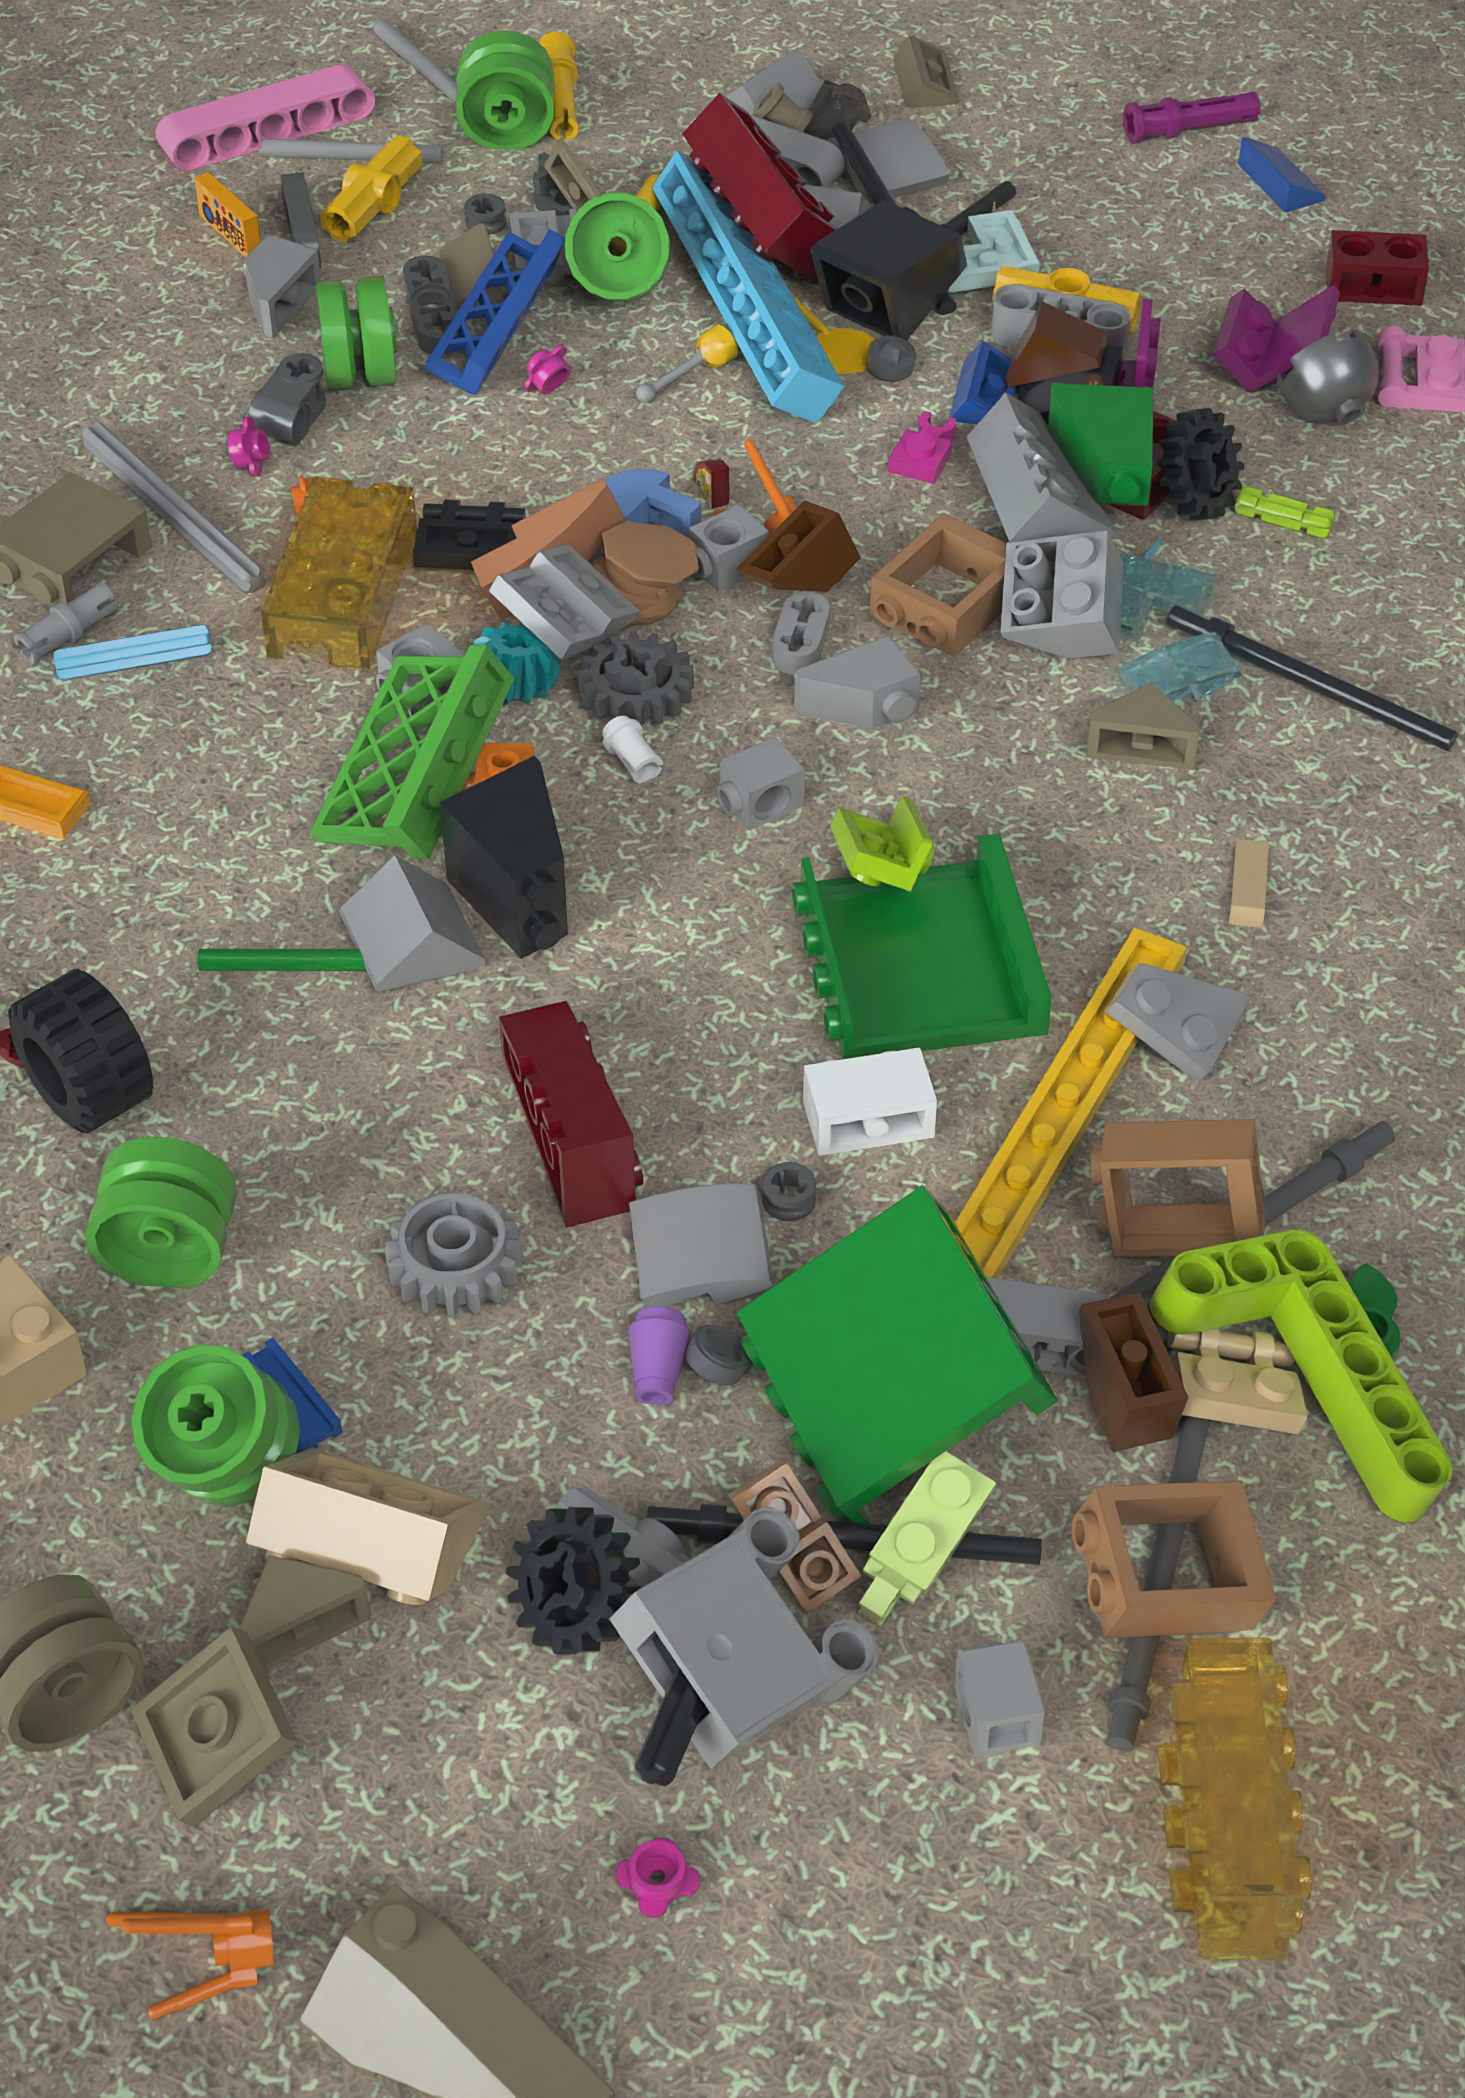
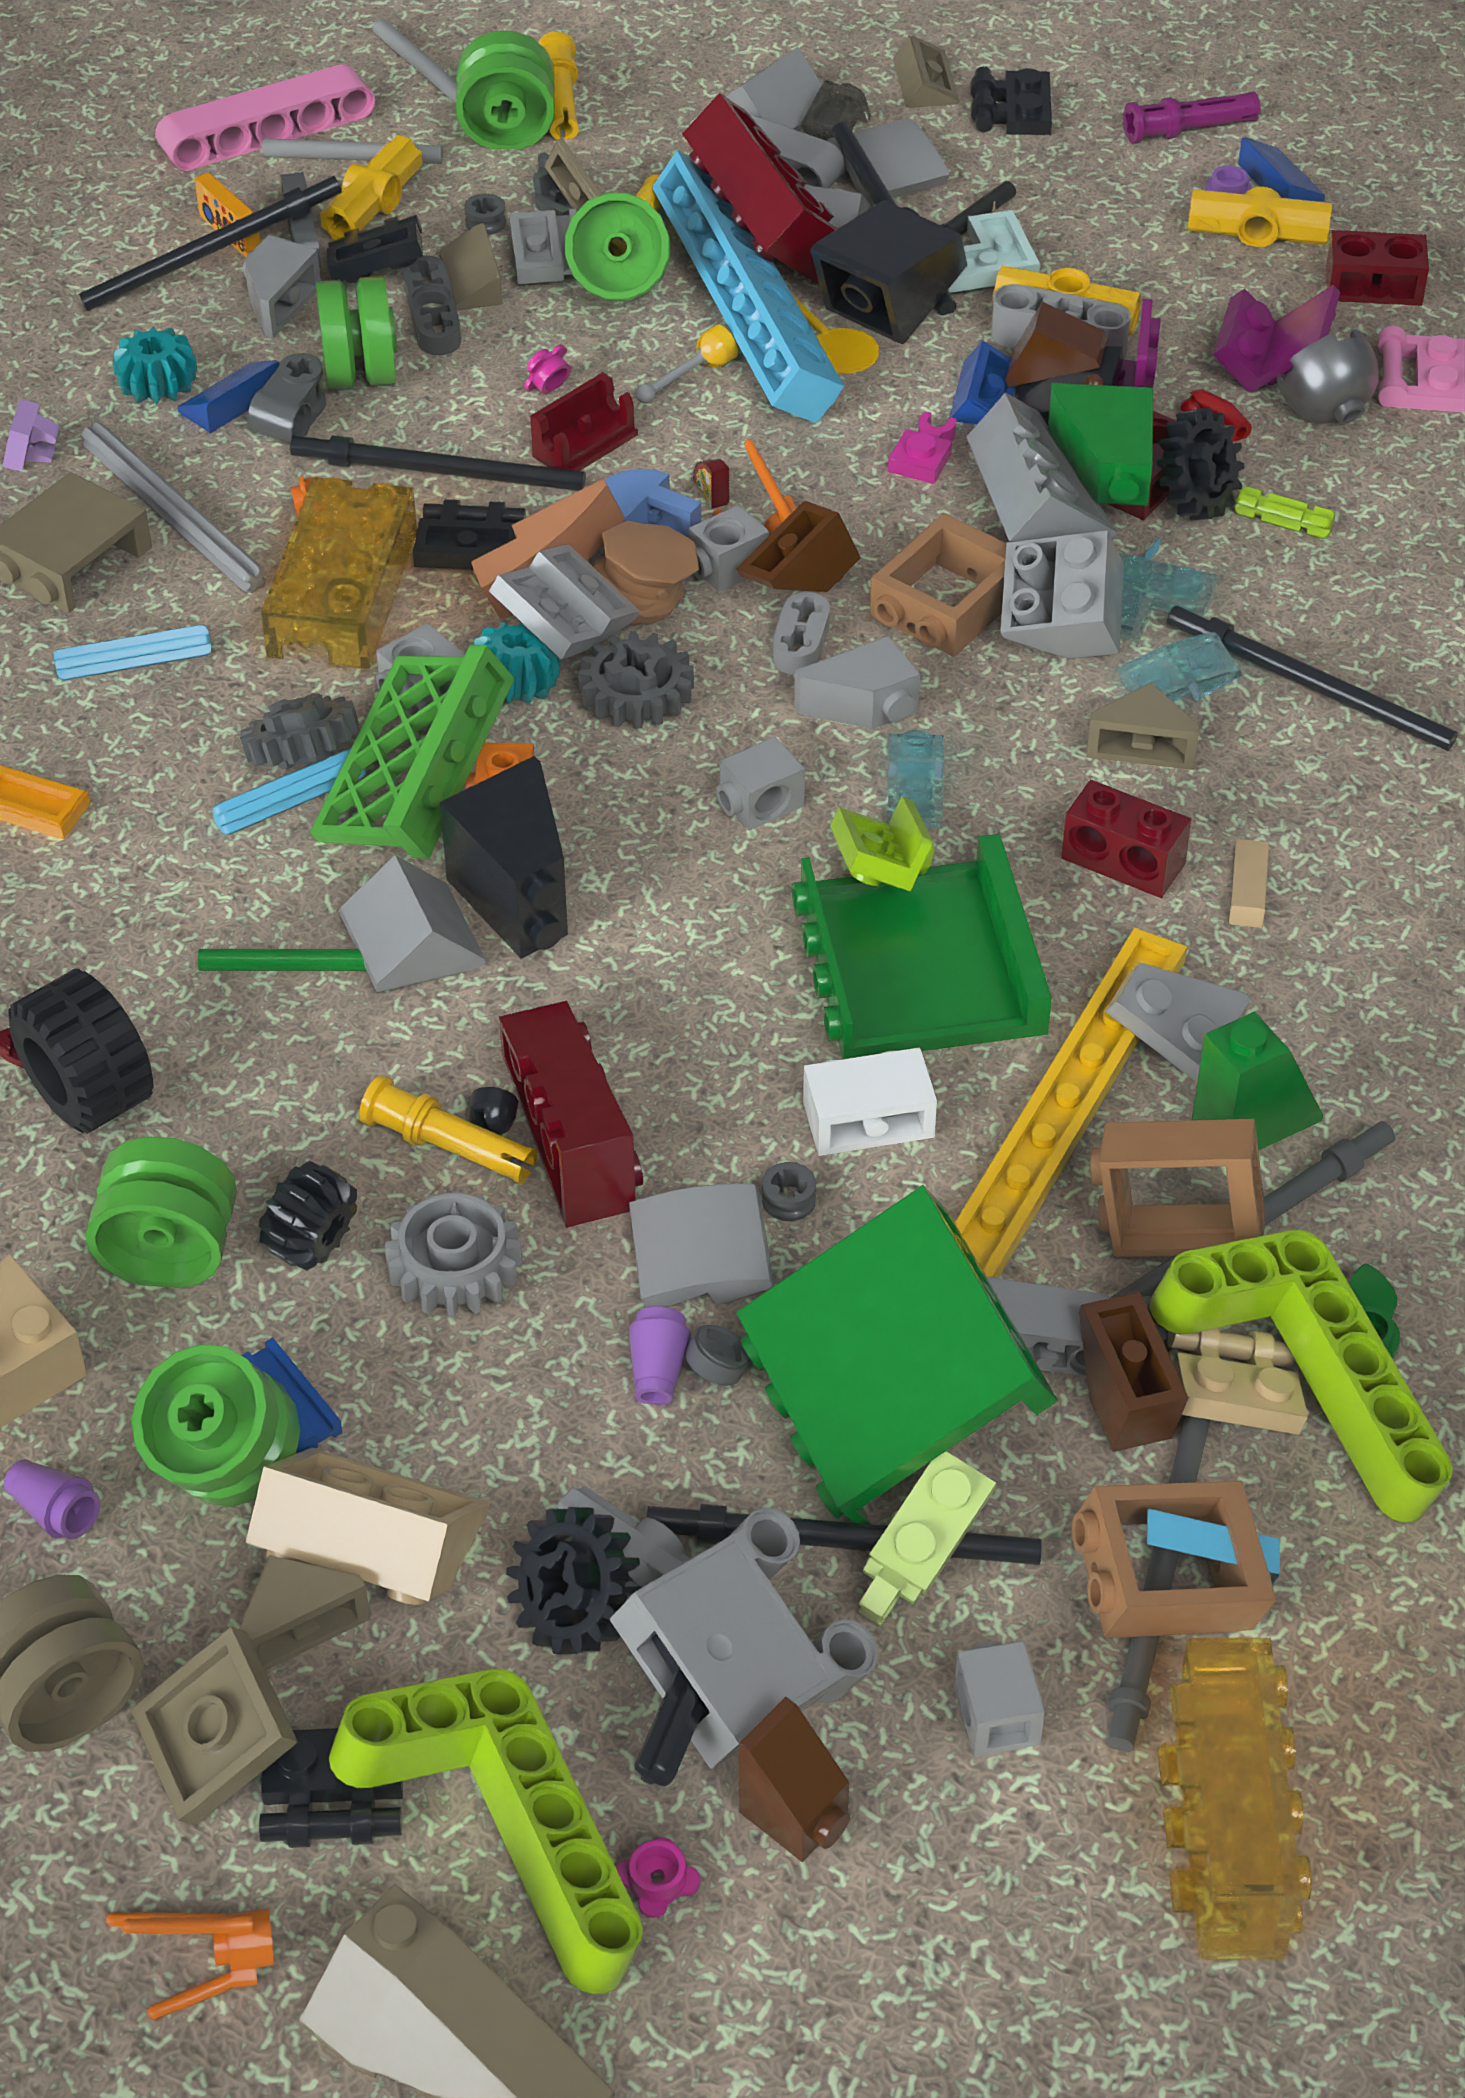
(27, 435): none -> lavender tile
(53, 1498): none -> medium lavender cone
(66, 622): light grey pin -> none
(154, 365): none -> teal gear
(228, 397): none -> blue slope
(248, 447): dark pink plate -> none
(279, 794): none -> medium azure axle
(293, 204): none -> black bar
(300, 731): none -> dark grey gear
(306, 1778): none -> black plate
(308, 1215): none -> black gear
(343, 451): none -> black bar
(361, 253): none -> black plate
(423, 1120): none -> yellow pin
(493, 1109): none -> black hinge
(501, 1734): none -> lime beam
(502, 317): blue fence -> none
(582, 425): none -> dark red hinge
(625, 739): white pin -> none
(780, 109): dark tan bush -> none
(792, 1783): none -> reddish brown slope
(821, 1561): medium nougat slope -> none
(891, 358): dark grey tile -> none
(917, 774): none -> clear light blue slope
(1025, 98): none -> black plate
(1126, 838): none -> dark red brick
(1203, 399): none -> red arm
(1204, 1539): none -> medium azure piece
(1229, 180): none -> medium lavender plate
(1256, 1077): none -> green slope
(1281, 220): none -> yellow piece

